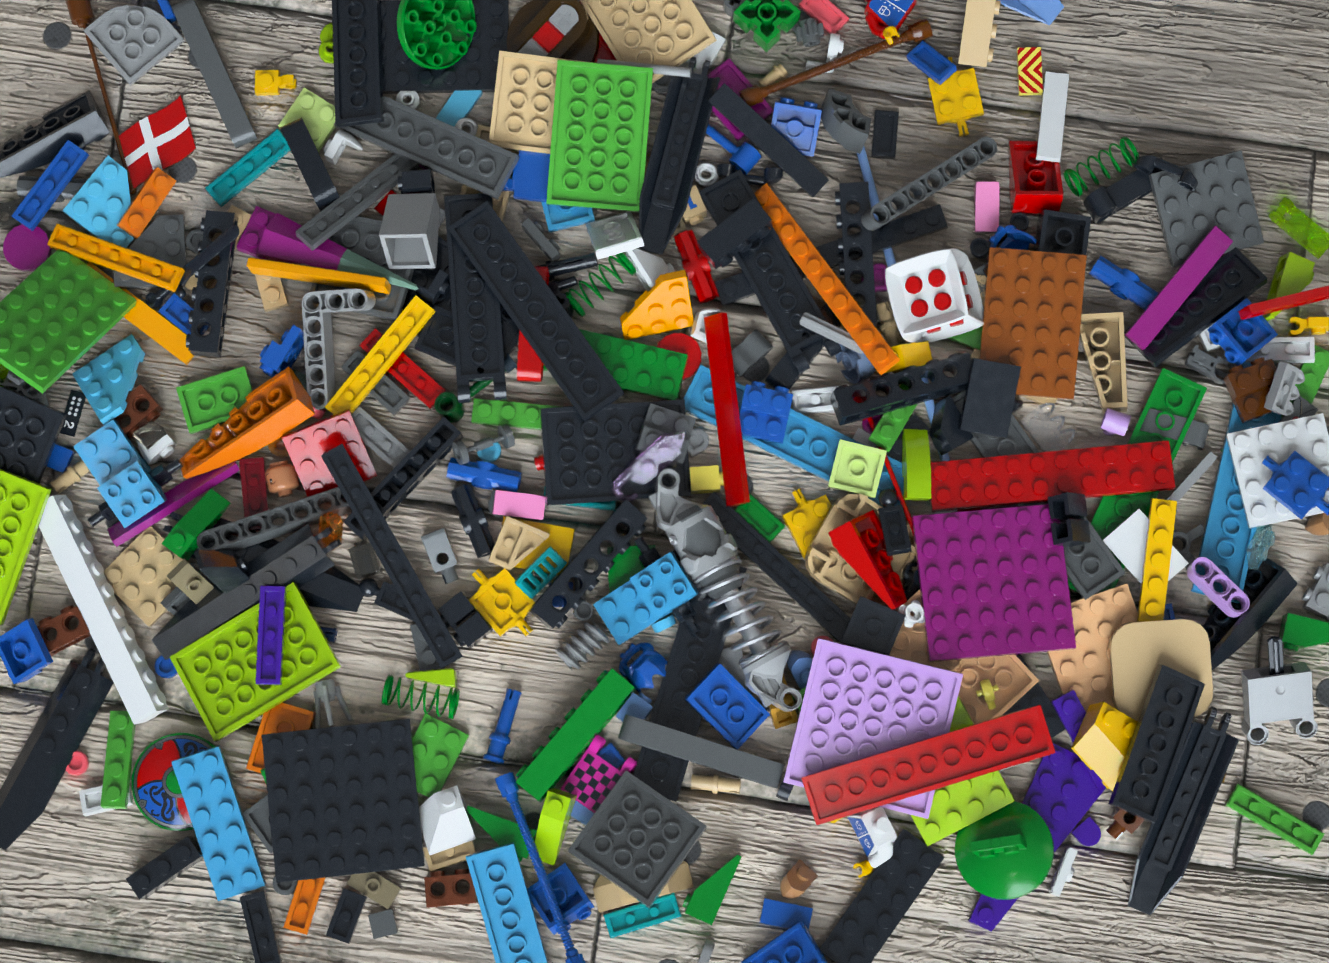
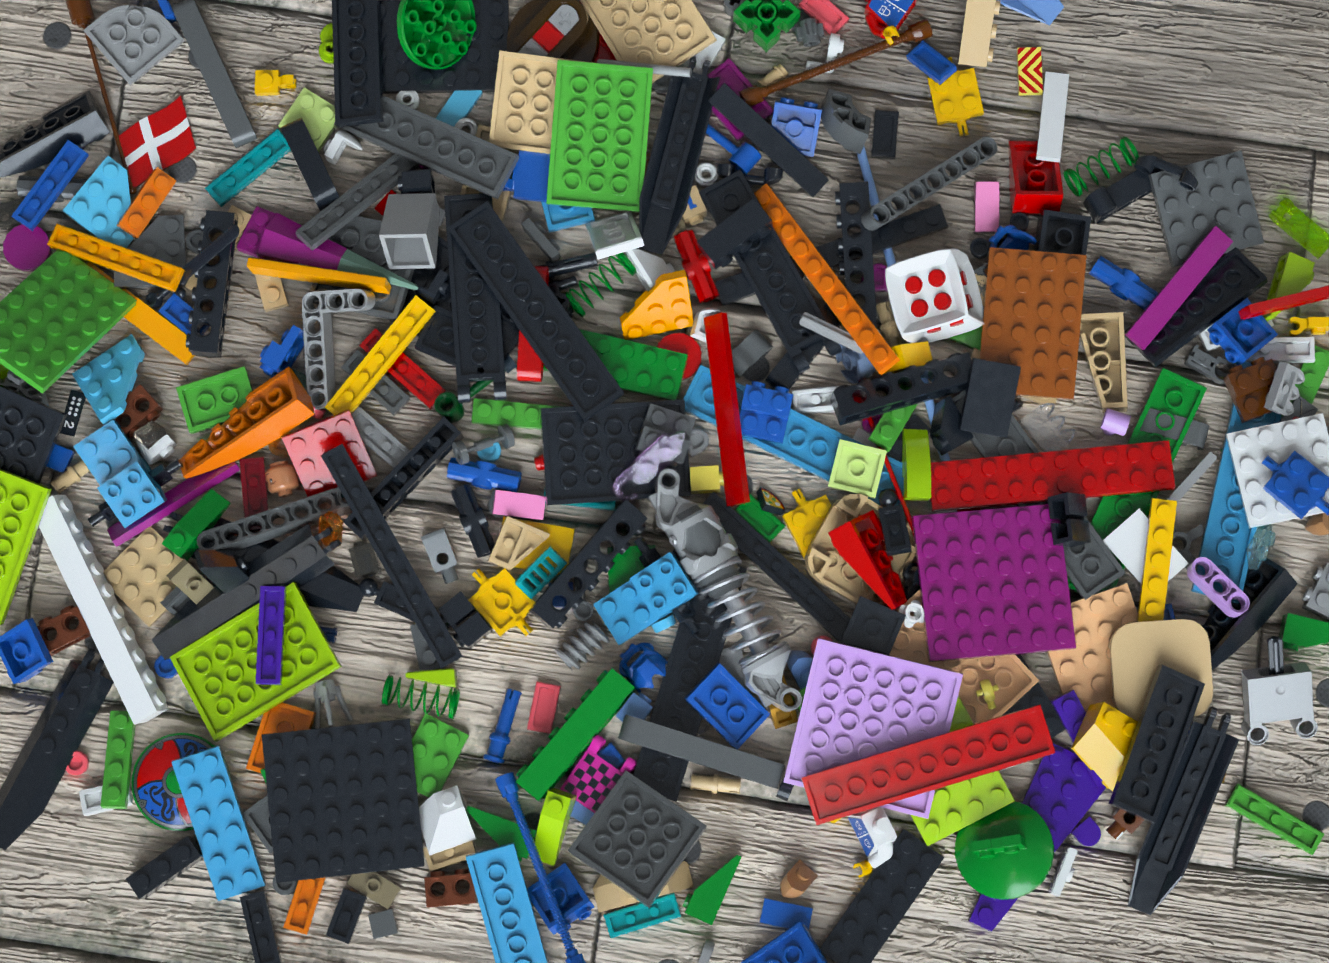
(543, 707): none -> coral tile
(769, 502): none -> tile

